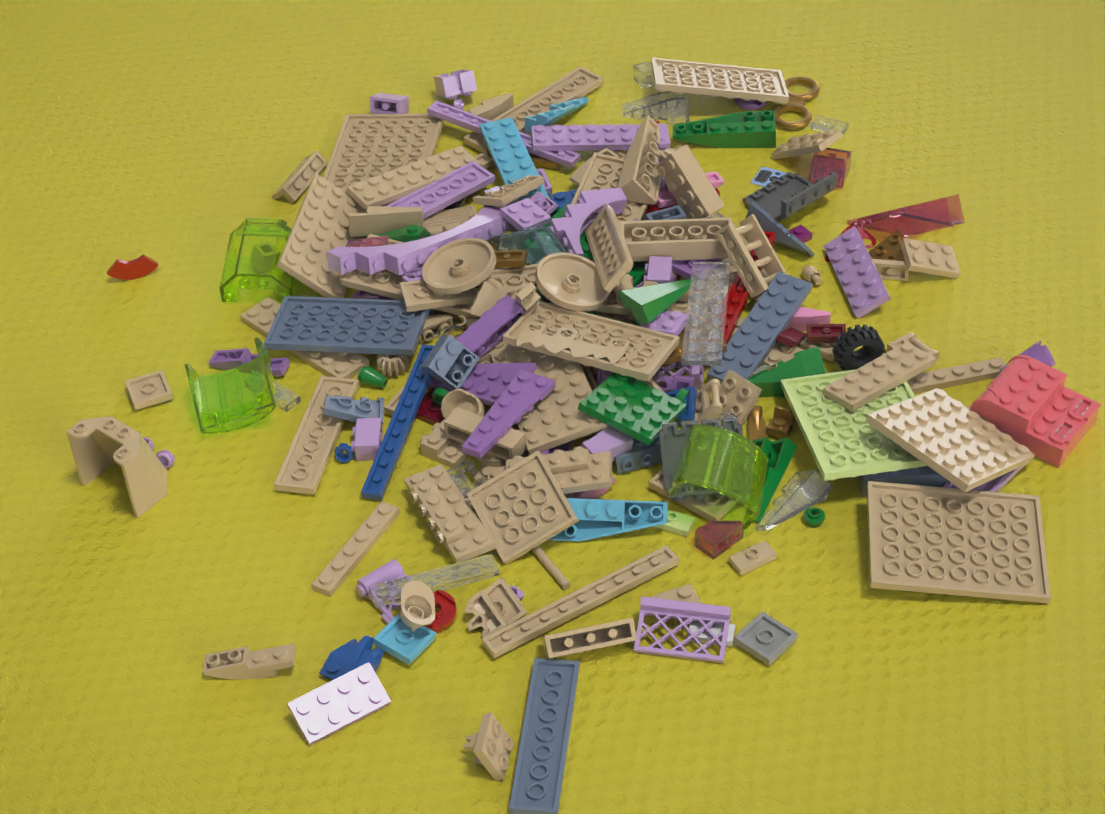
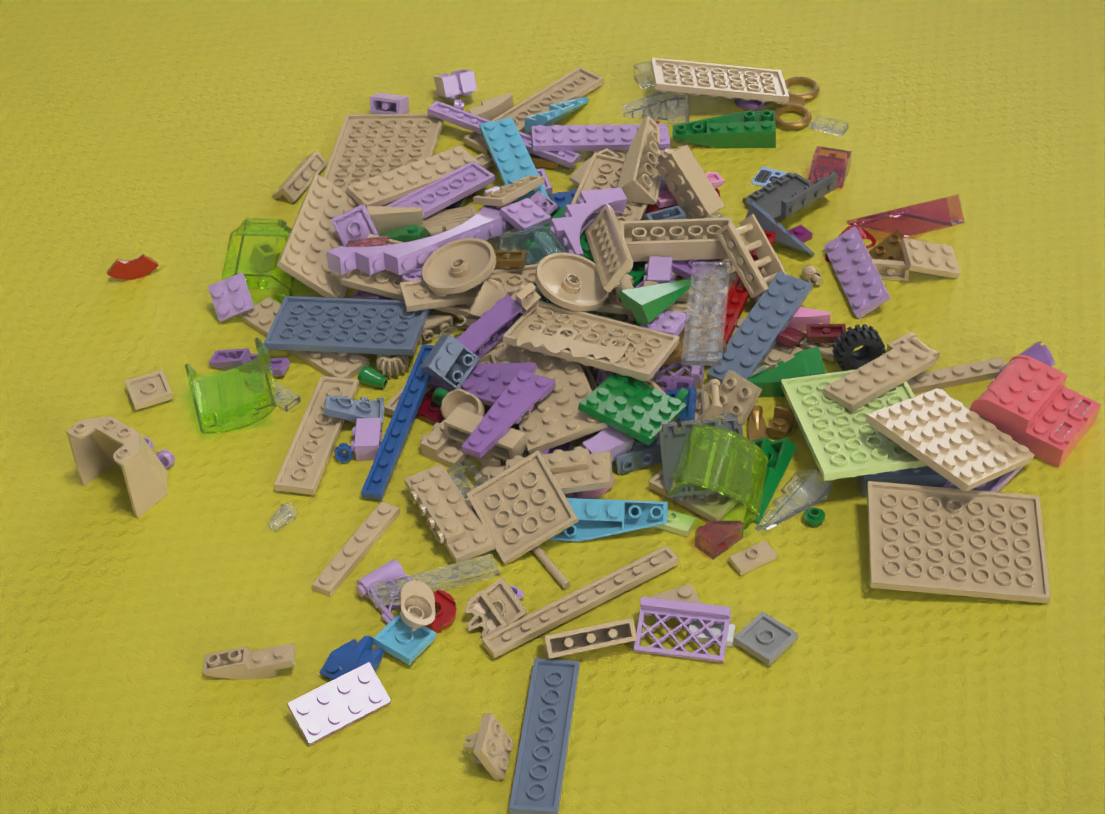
(231, 297): none -> lavender plate
(284, 515): none -> clear cone
(354, 225): none -> lavender tile
(807, 144): tan plate -> none

